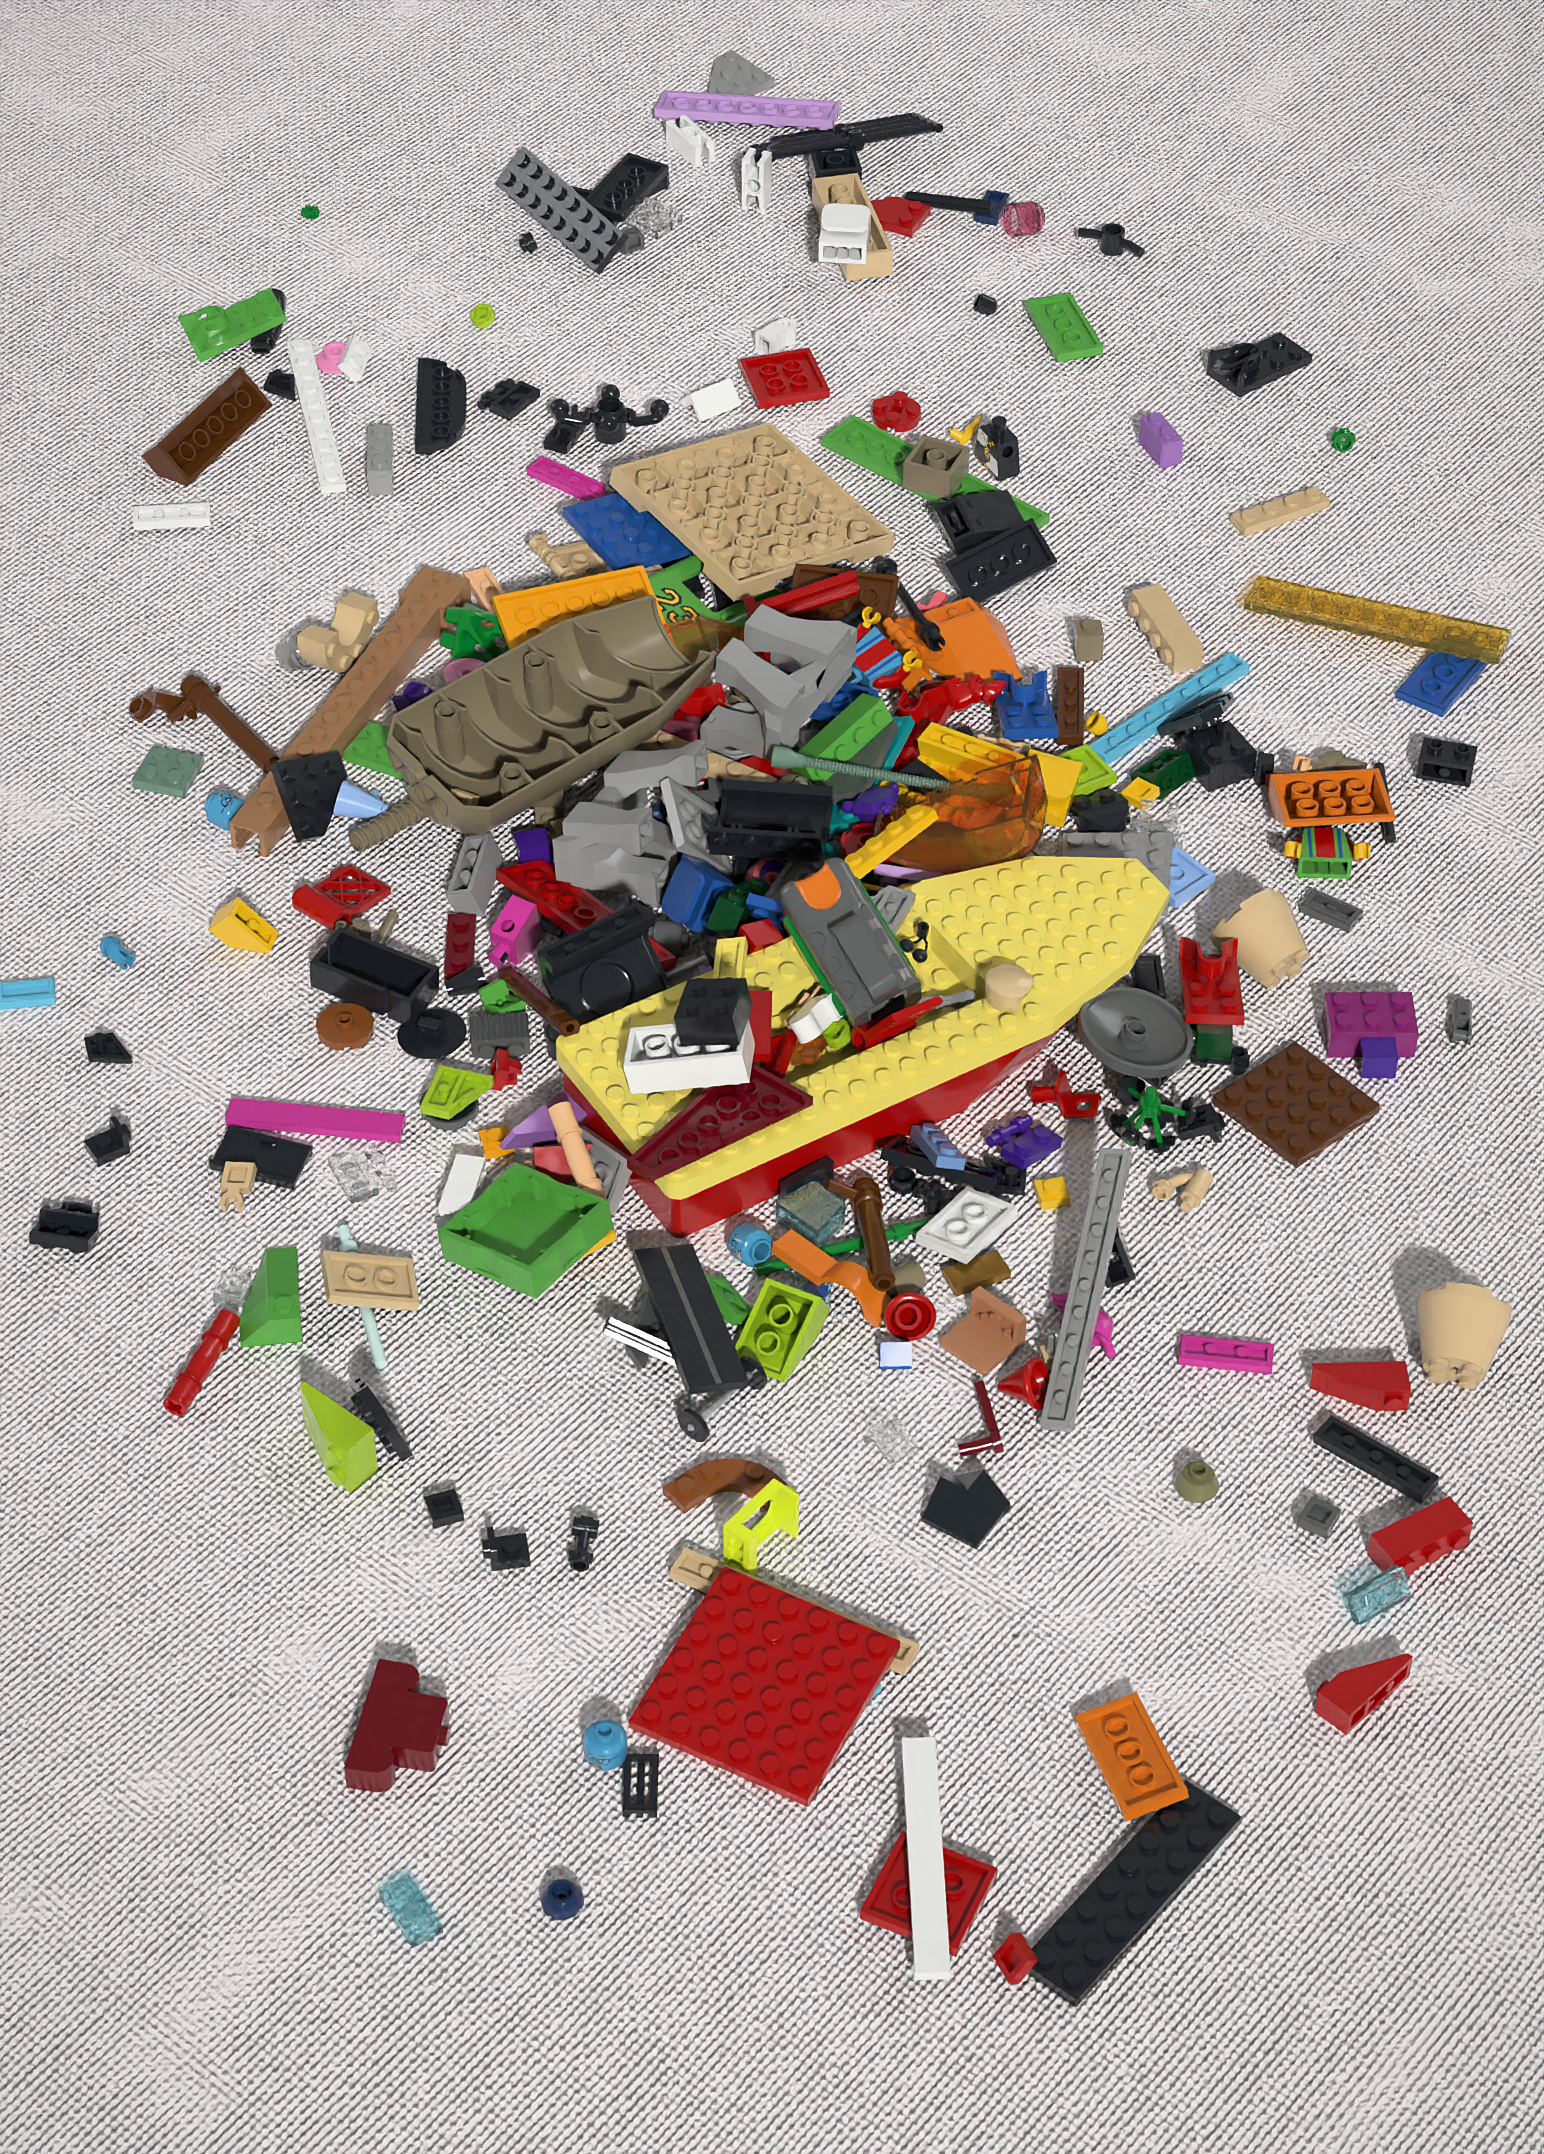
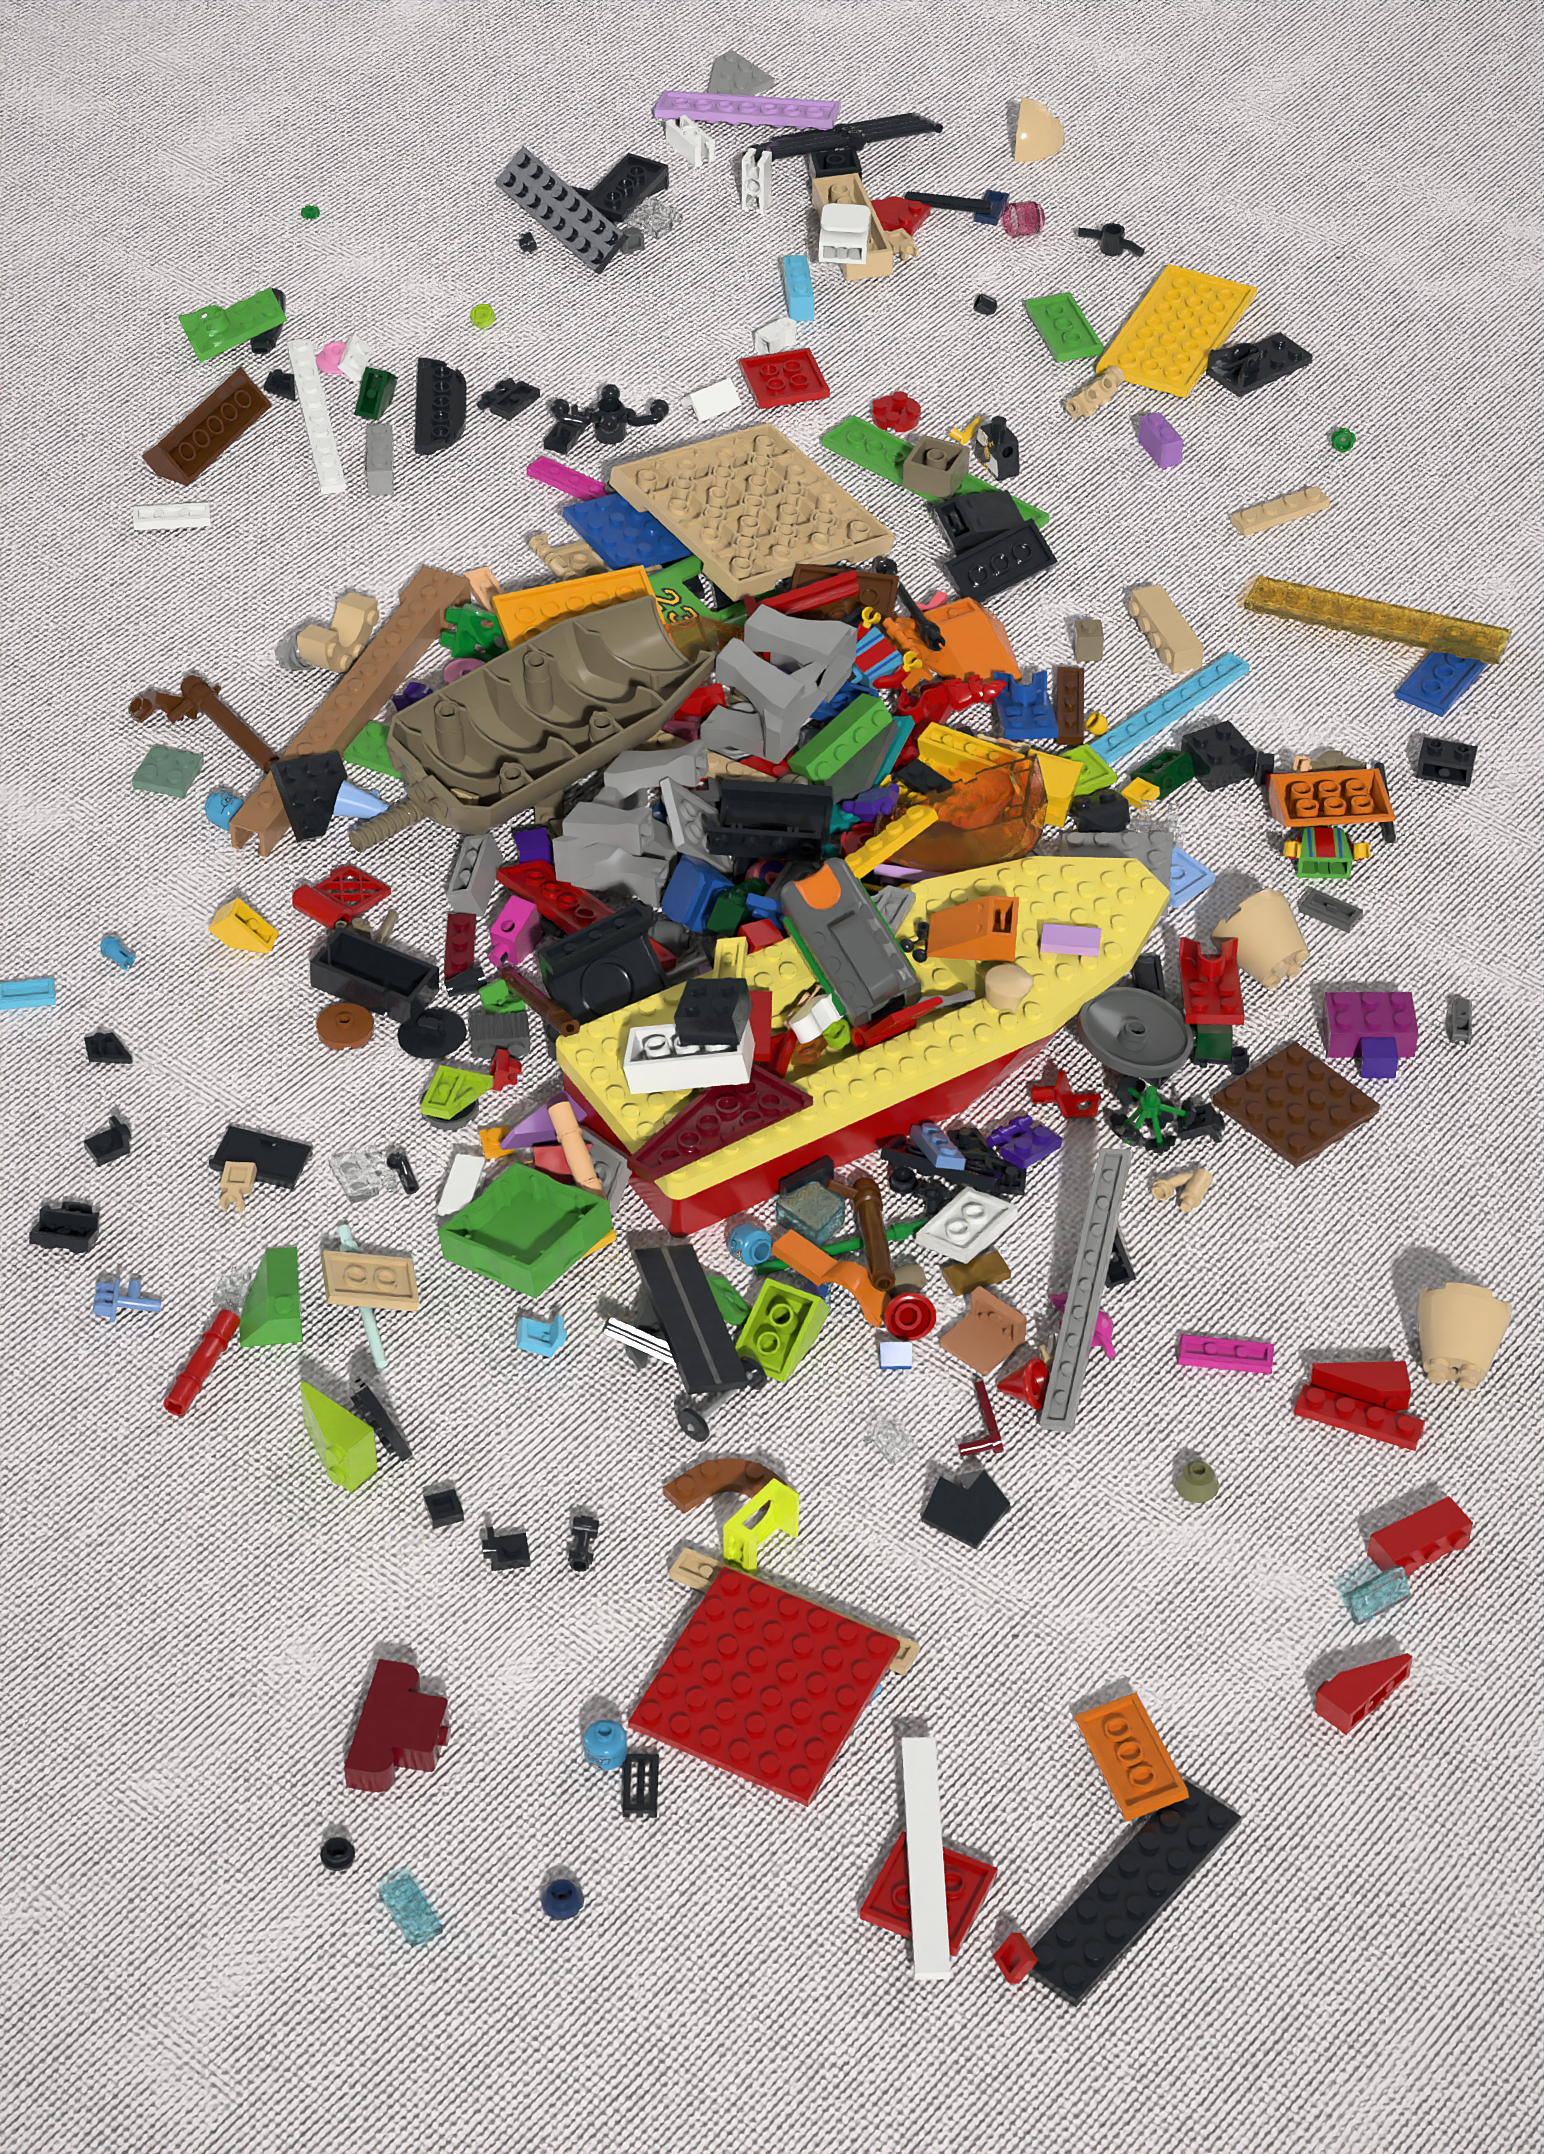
(108, 1299): none -> medium blue arm
(315, 1120): dark pink tile -> none
(334, 1847): none -> black plate
(375, 393): none -> dark green slope
(404, 1171): none -> black arm
(541, 1337): none -> medium azure bracket
(786, 758): sand green hose -> none
(798, 288): none -> medium azure brick
(902, 243): none -> tan plate
(971, 1143): none -> black piece
(976, 930): none -> orange slope
(1037, 132): none -> tan brick
(1051, 1193): yellow plate -> none
(1070, 940): none -> lavender tile
(1095, 393): none -> tan brick
(1176, 329): none -> yellow plate
(1198, 717): black plate -> none
(1318, 1517): dark grey plate -> none
(1359, 1417): none -> red plate
(1376, 1459): black plate -> none

